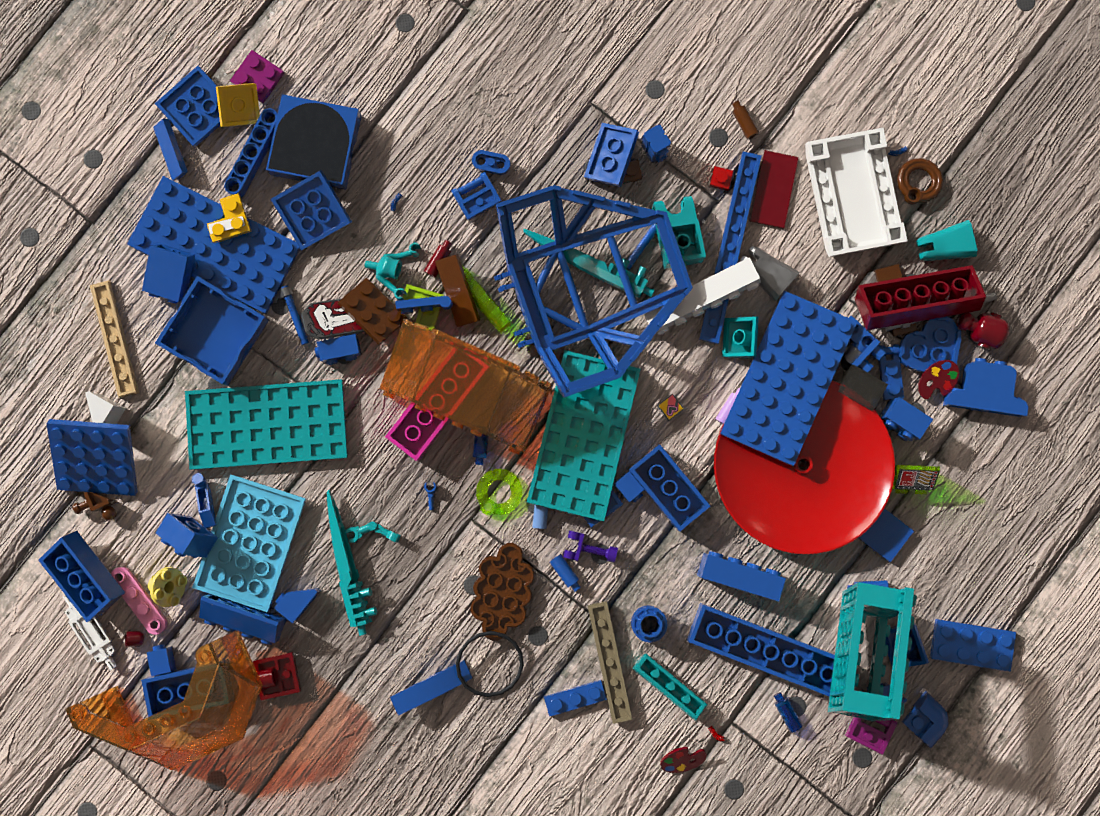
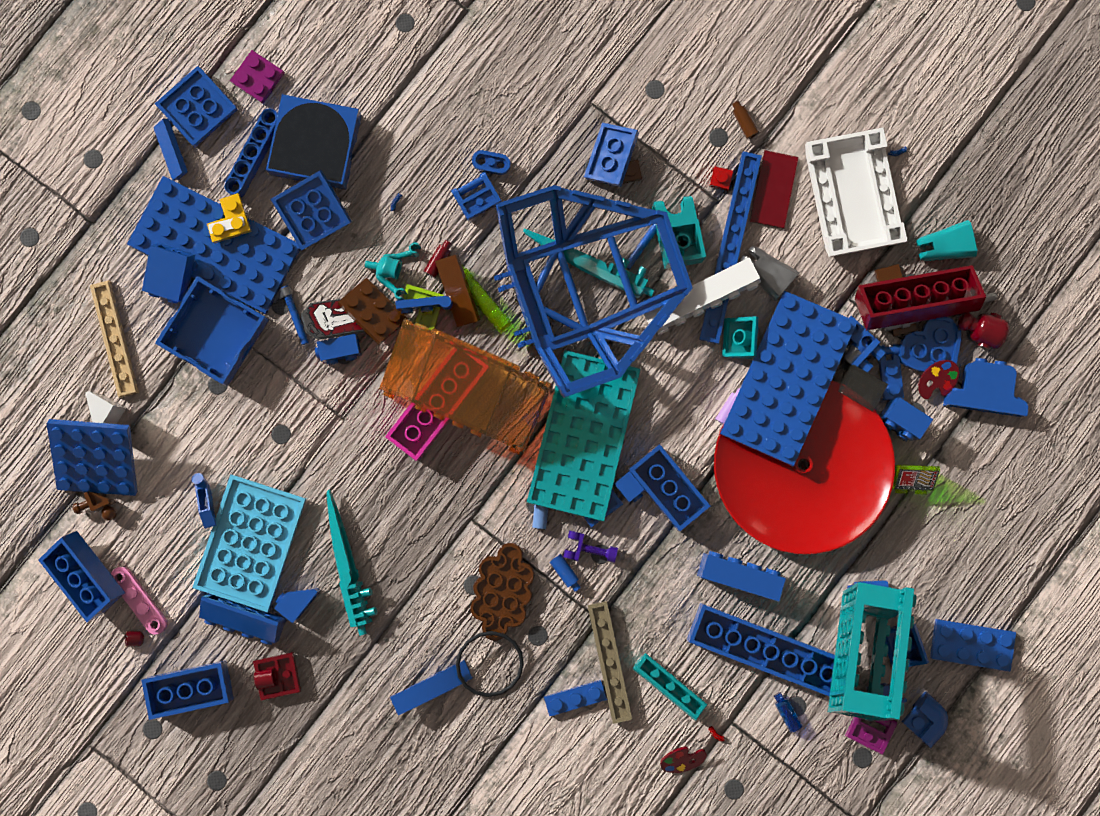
(101, 649): white piece -> none
(161, 660): blue brick -> none
(167, 587): light yellow plate -> none
(186, 535): blue brick -> none
(208, 719): clear orange windscreen -> none
(238, 104): yellow plate -> none
(266, 424): teal plate -> none
(372, 526): teal piece -> none
(430, 495): blue hand -> none
(480, 448): clear blue cylinder -> none
(482, 491): clear neon green piece -> none
(653, 635): blue piece -> none
(656, 144): blue brick -> none
(670, 407): tile -> none
(886, 535): blue tile -> none
(919, 196): reddish brown piece -> none

